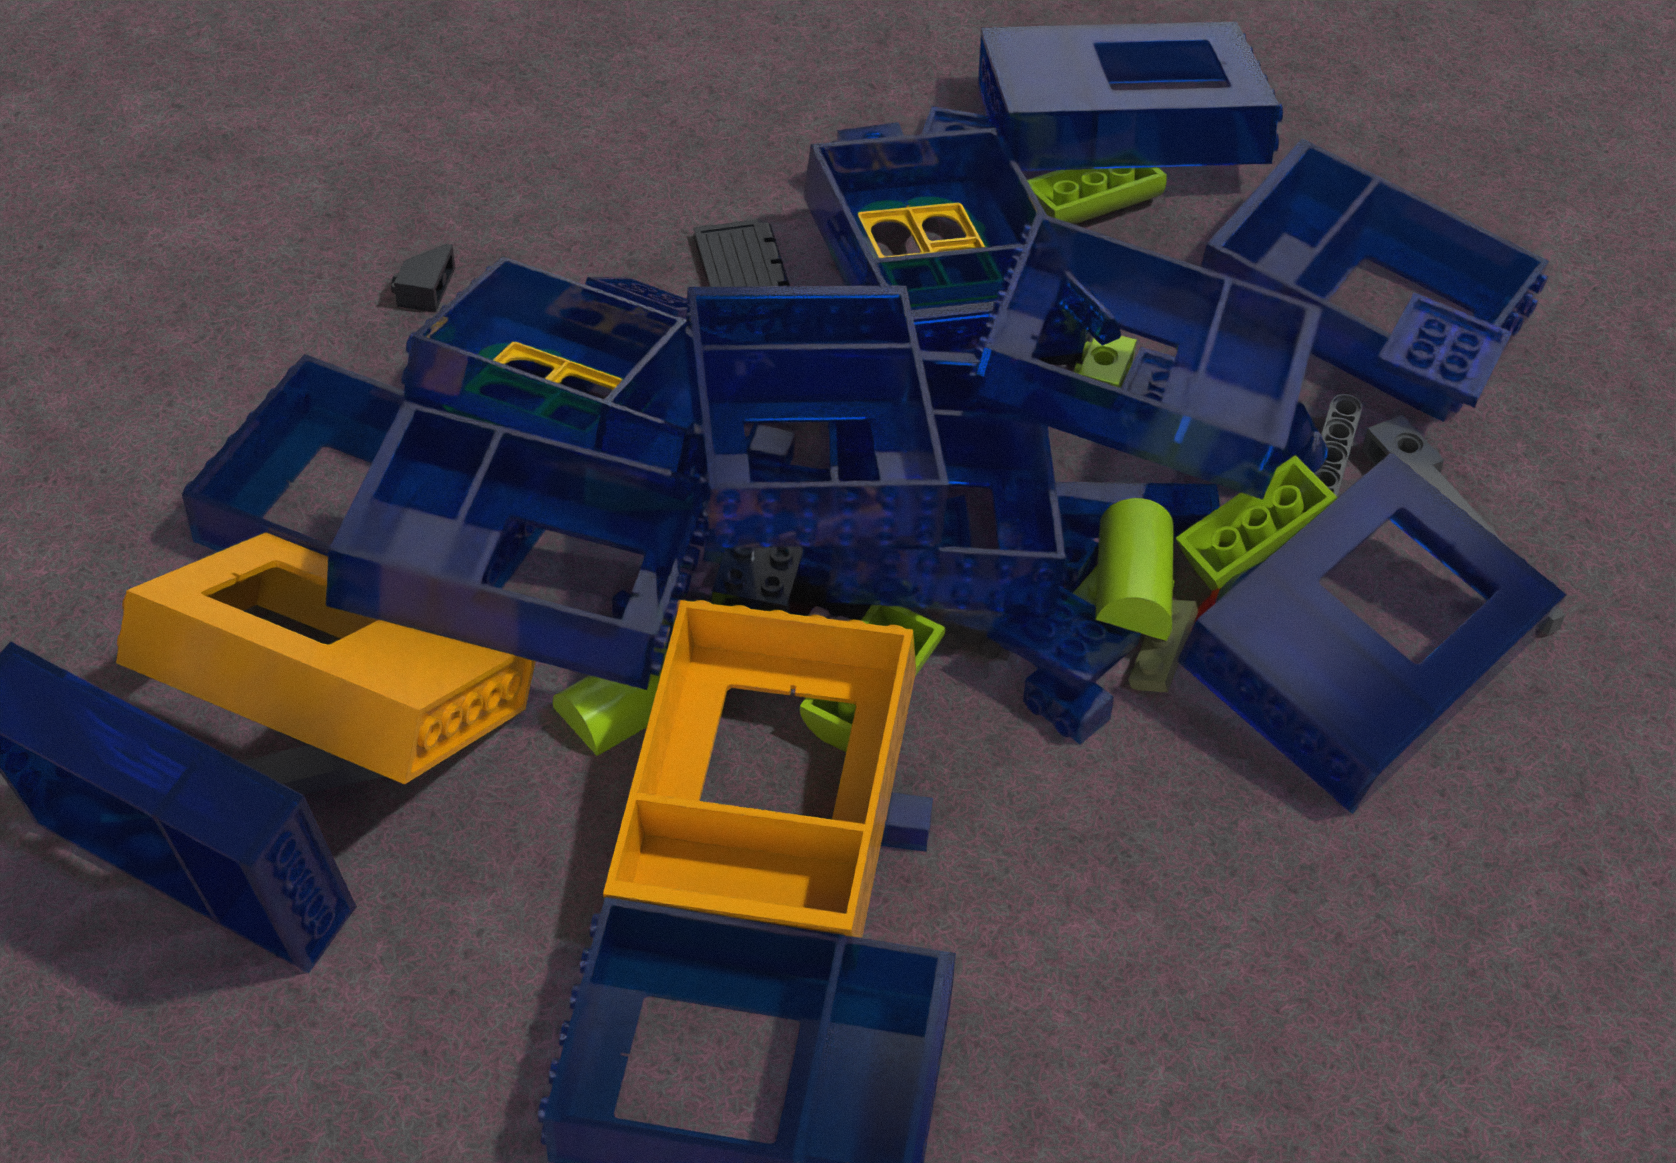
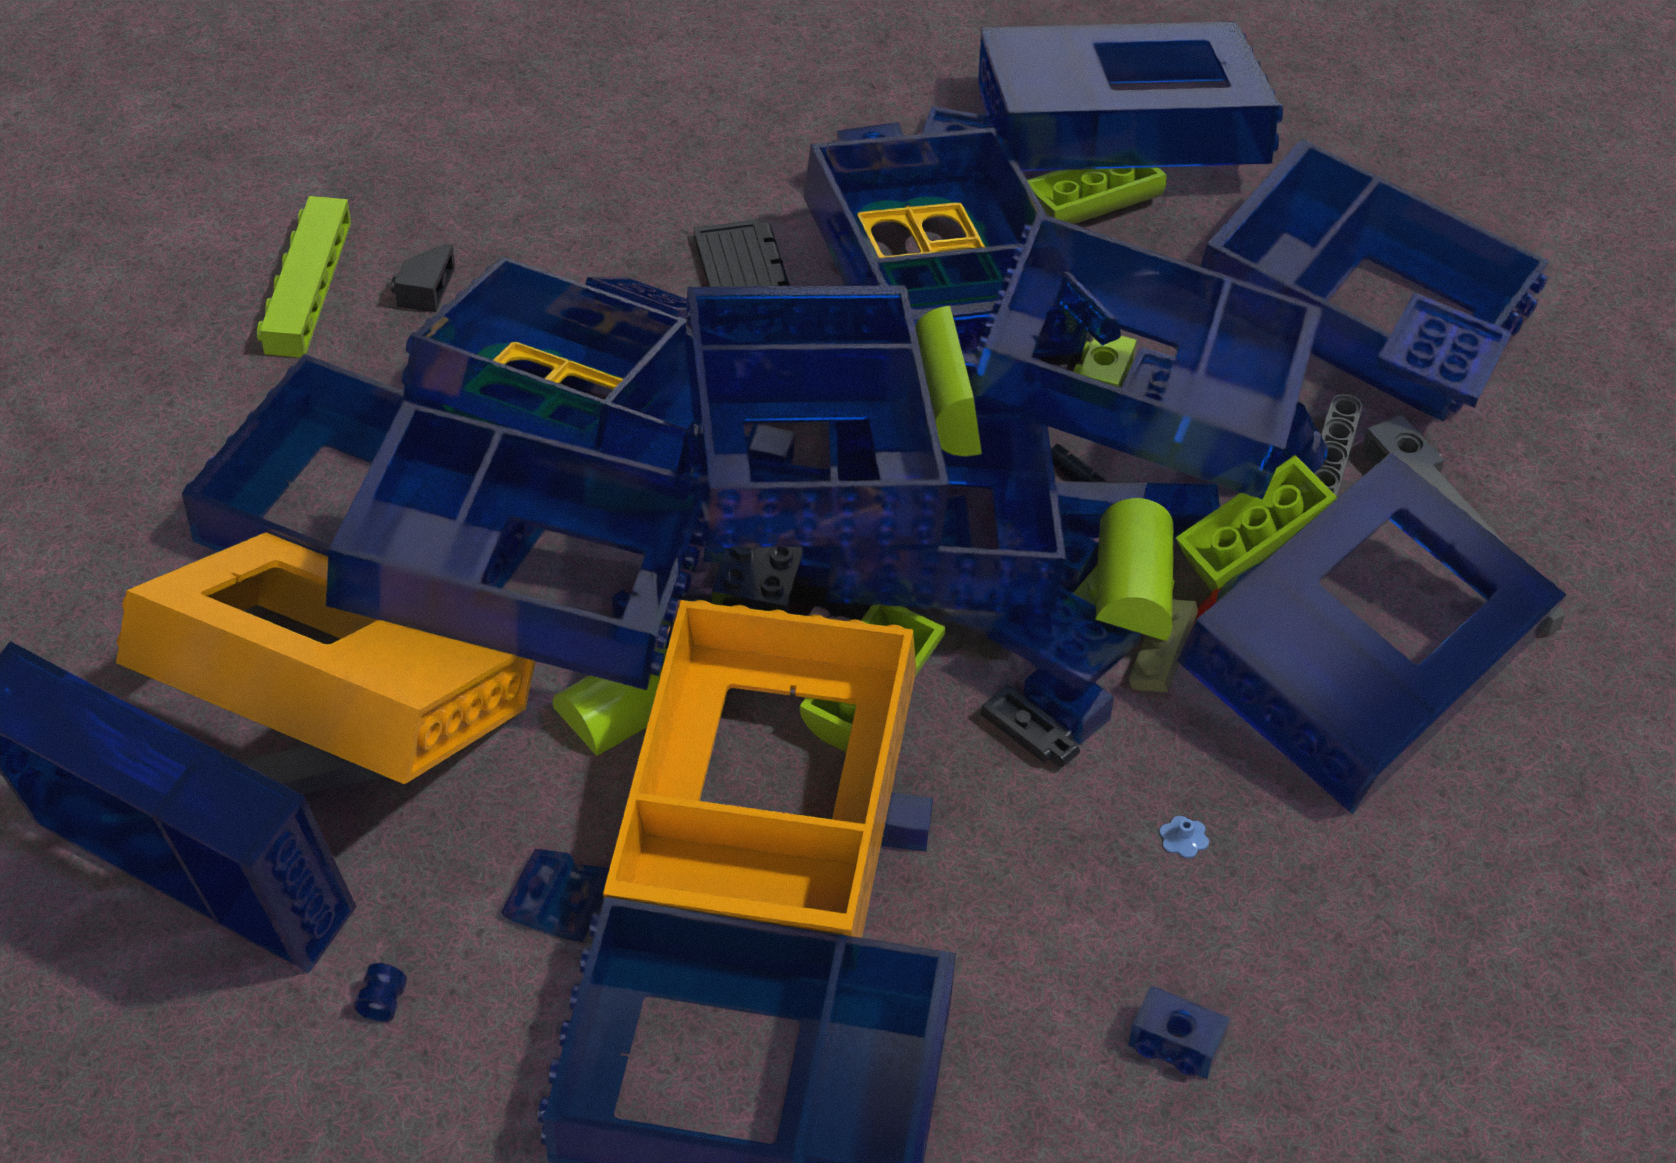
(304, 277): none -> lime brick
(382, 987): none -> clear blue wheel
(557, 895): none -> clear blue slope
(948, 383): none -> lime brick
(1030, 727): none -> black hinge
(1073, 466): none -> black axle
(1170, 1014): none -> clear blue brick
(1184, 837): none -> medium blue plant

